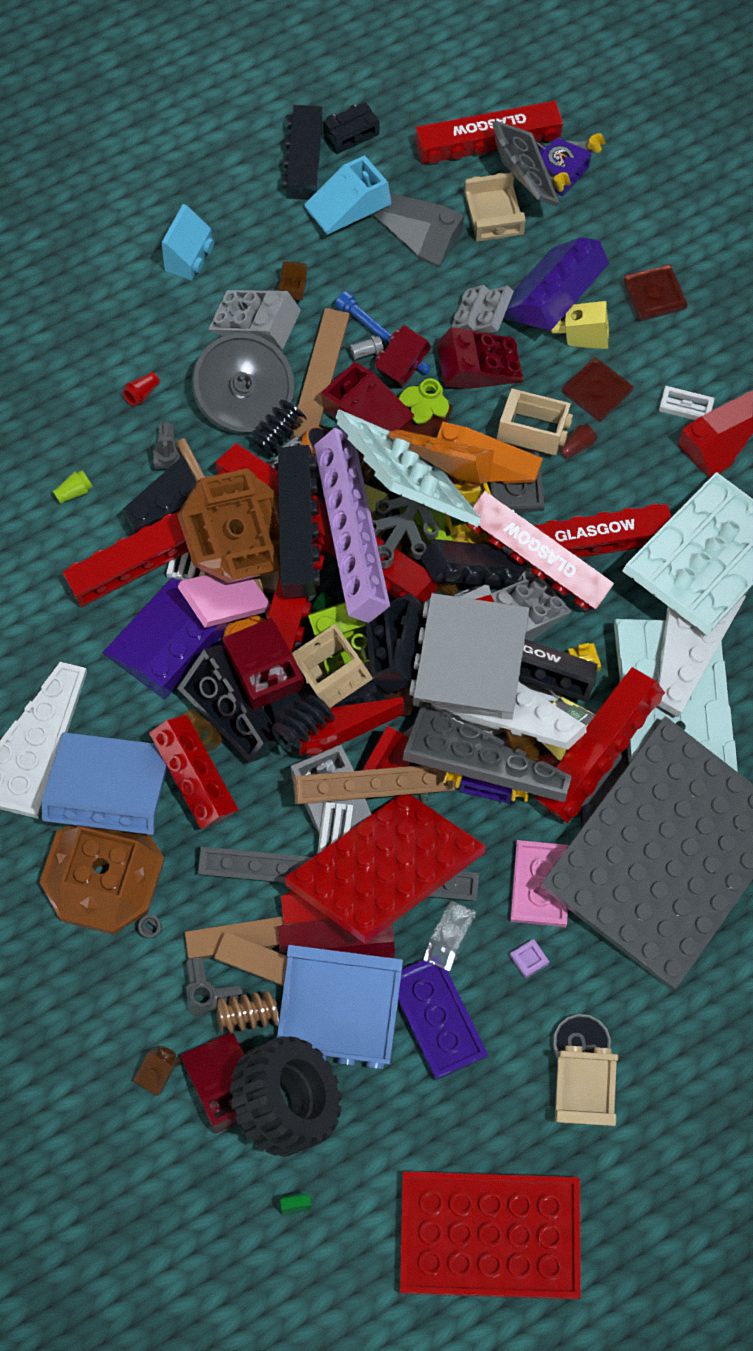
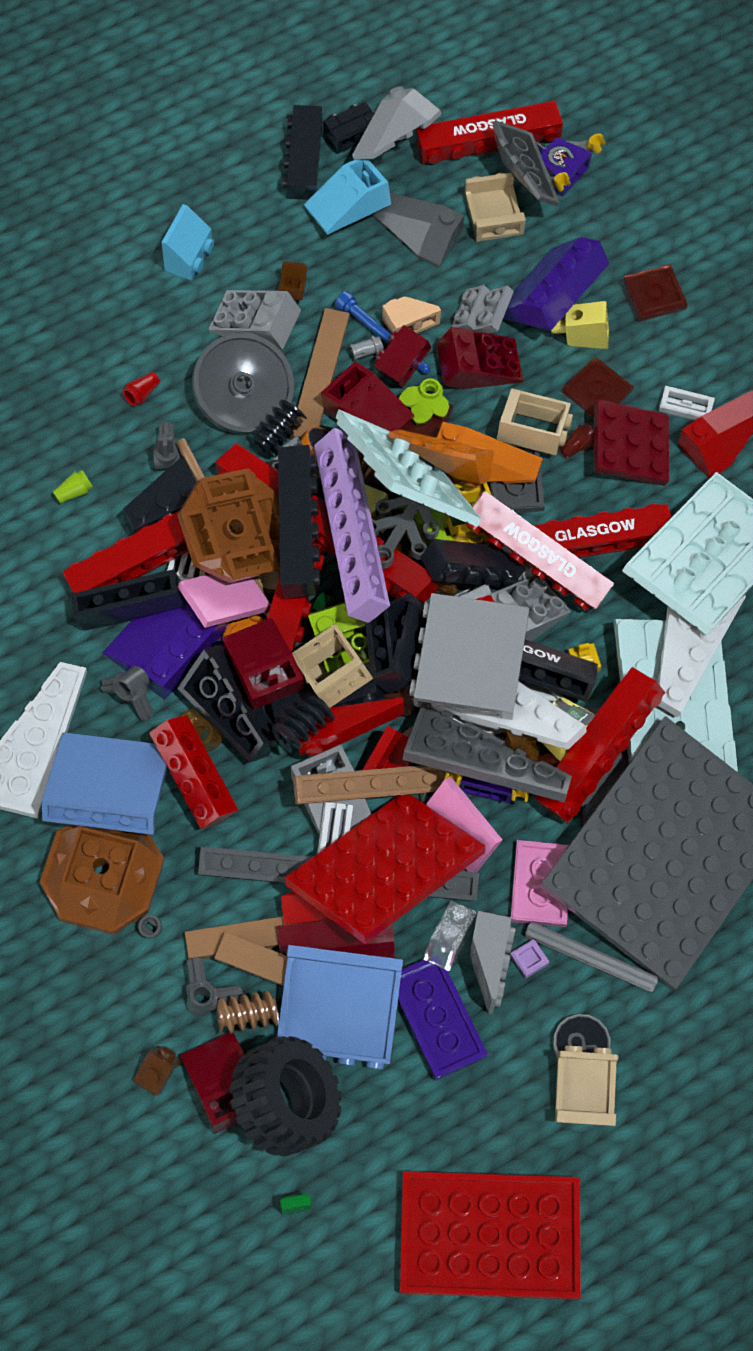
(127, 600): none -> black brick
(131, 687): none -> dark grey axle
(394, 120): none -> light grey wedge
(410, 312): none -> light nougat slope
(458, 809): none -> bright pink tile
(489, 944): none -> light grey slope
(591, 956): none -> light grey axle
(631, 442): none -> dark red plate

